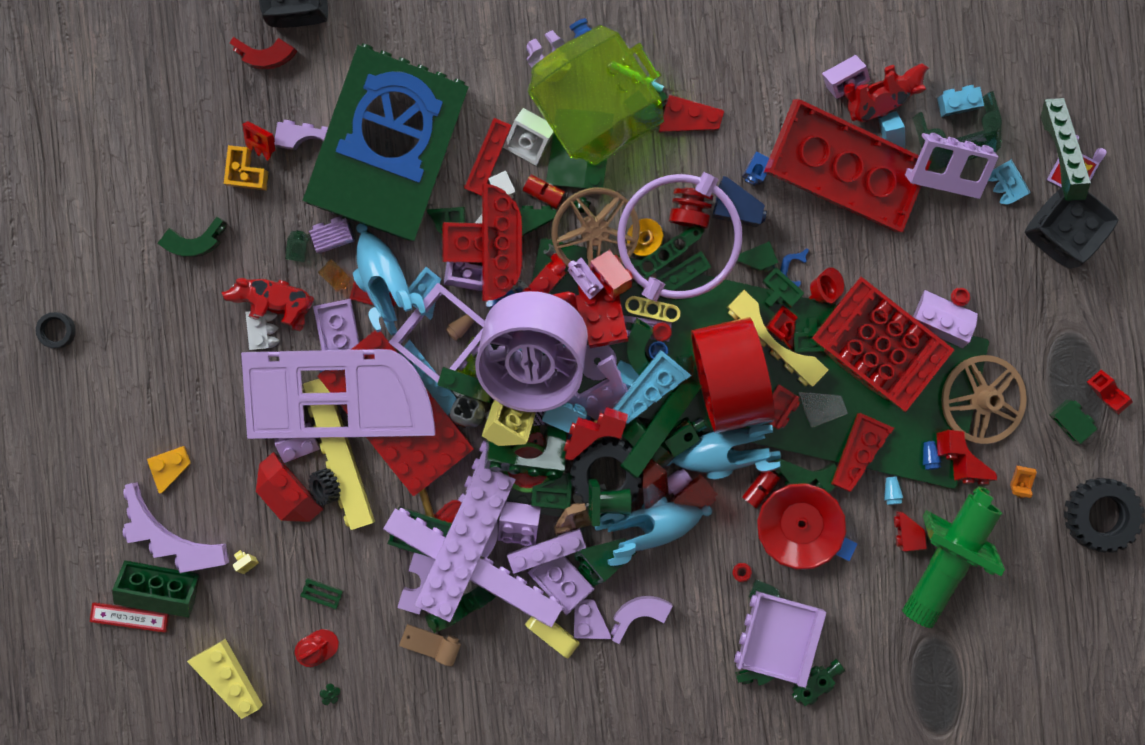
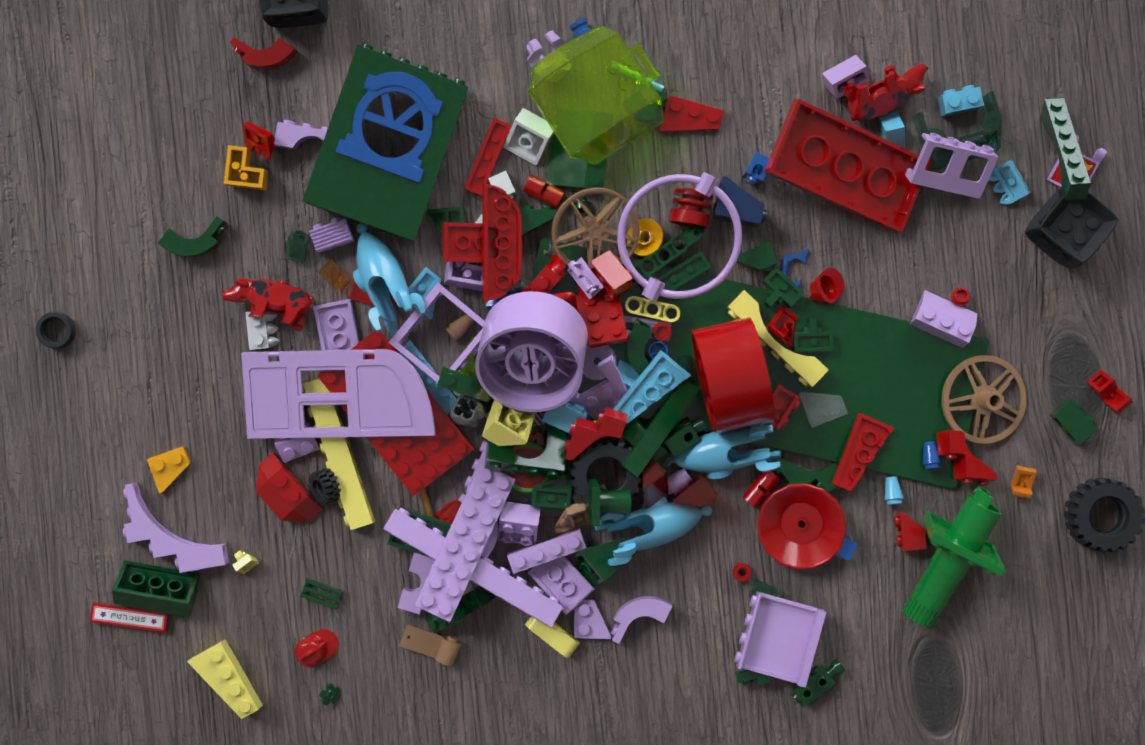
(882, 345): red wedge -> none

